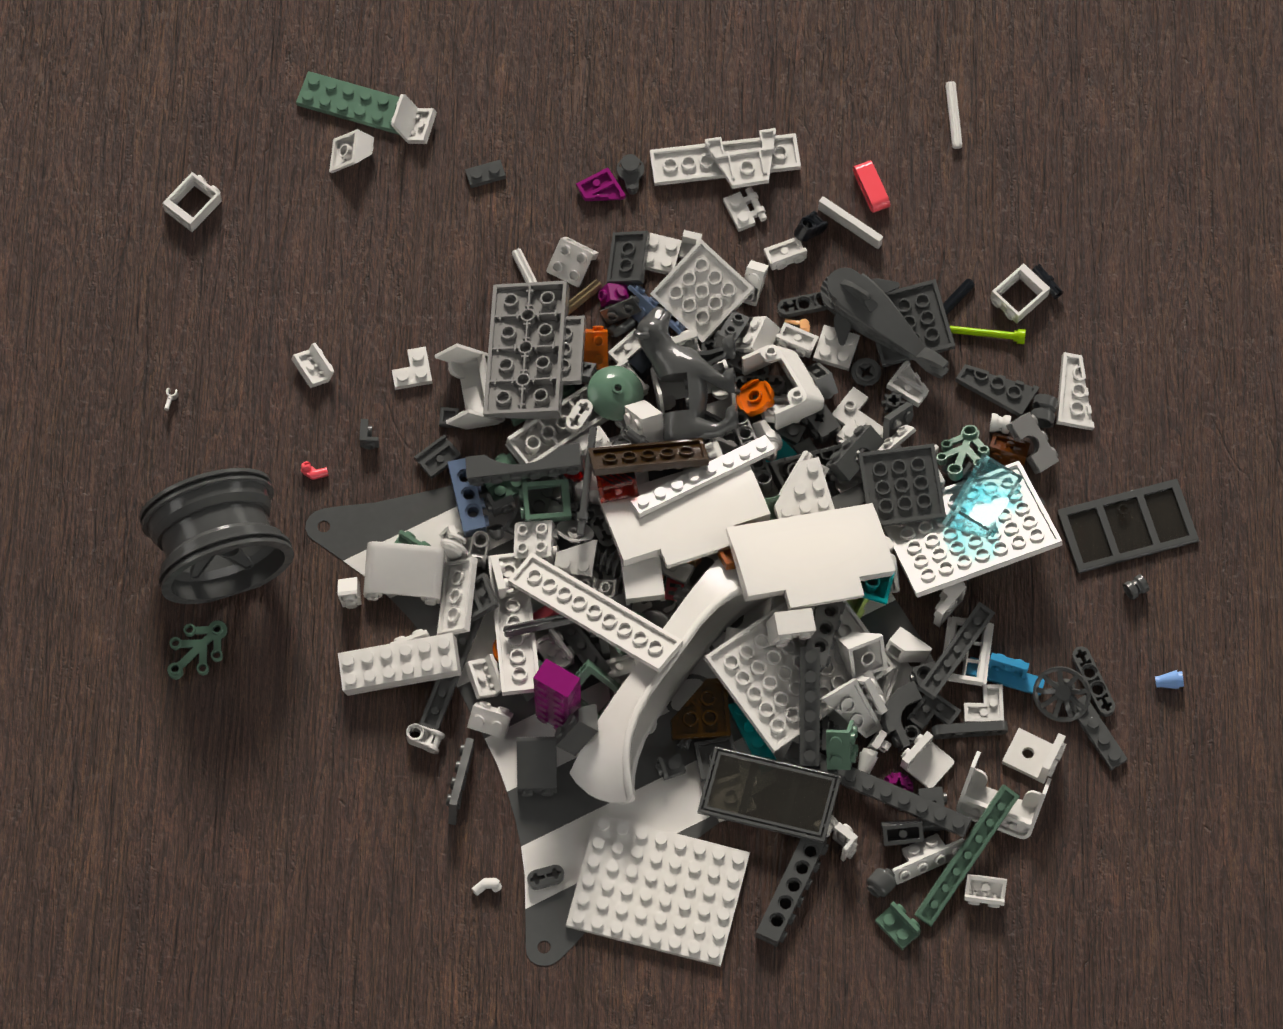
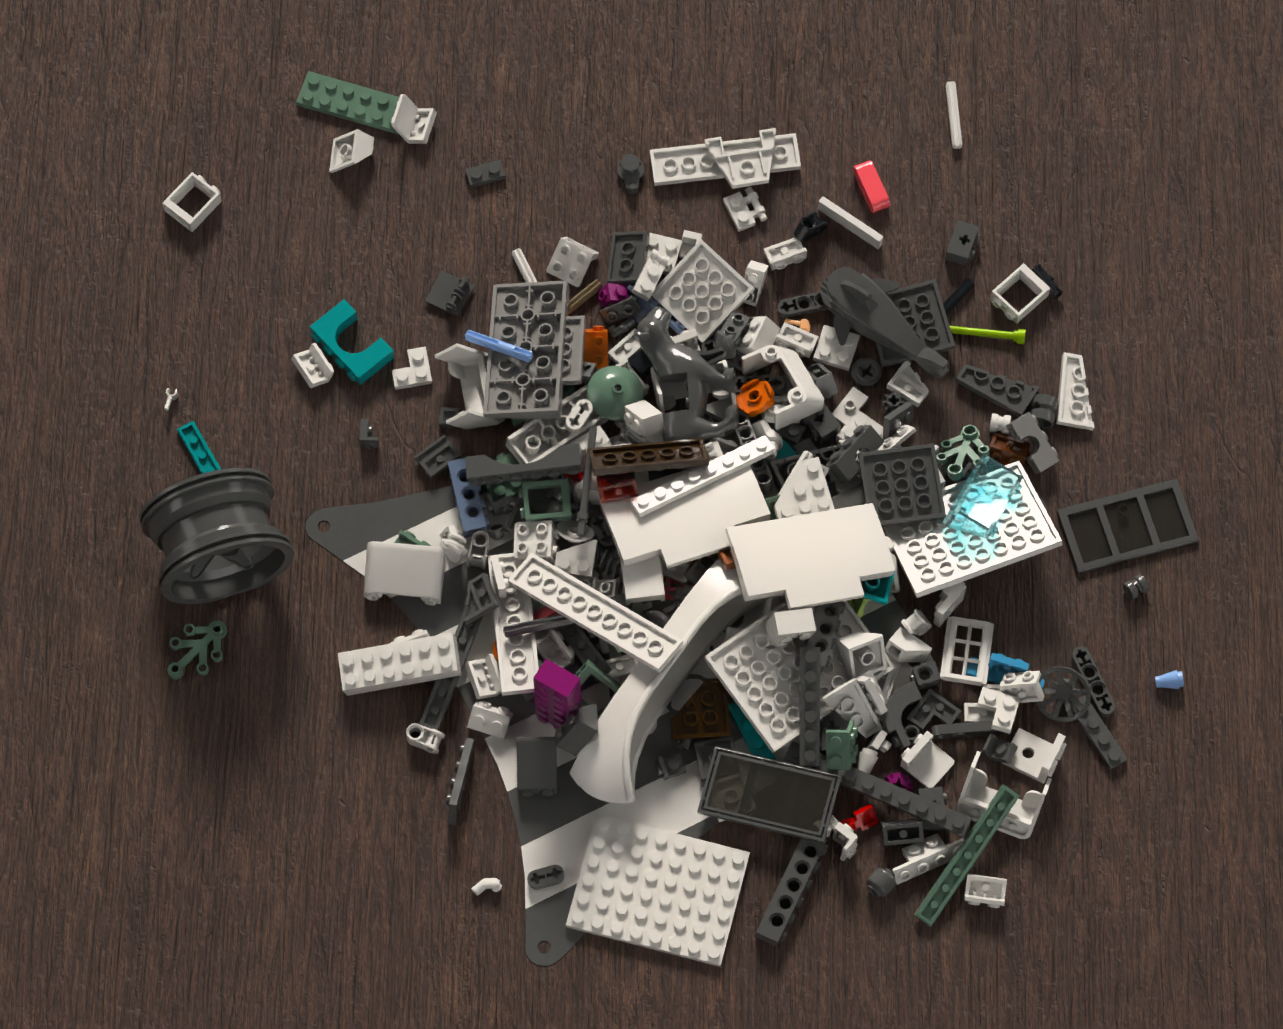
(198, 448): none -> teal tile
(312, 473): coral arm -> none
(349, 592): white slope -> none
(358, 365): none -> teal arch
(450, 293): none -> dark grey hinge
(457, 596): white tile -> none
(499, 346): none -> light blue axle
(600, 187): magenta wing -> none
(650, 275): none -> white plate
(695, 571): none -> dark grey bracket
(863, 818): none -> red plate
(898, 925): sand green bracket -> none
(916, 623): none -> white piece
(956, 650): dark grey plate -> none
(966, 234): none -> dark grey brick
(999, 750): none -> dark grey bracket
(1003, 705): none -> white plate
(1023, 685): none -> white bracket

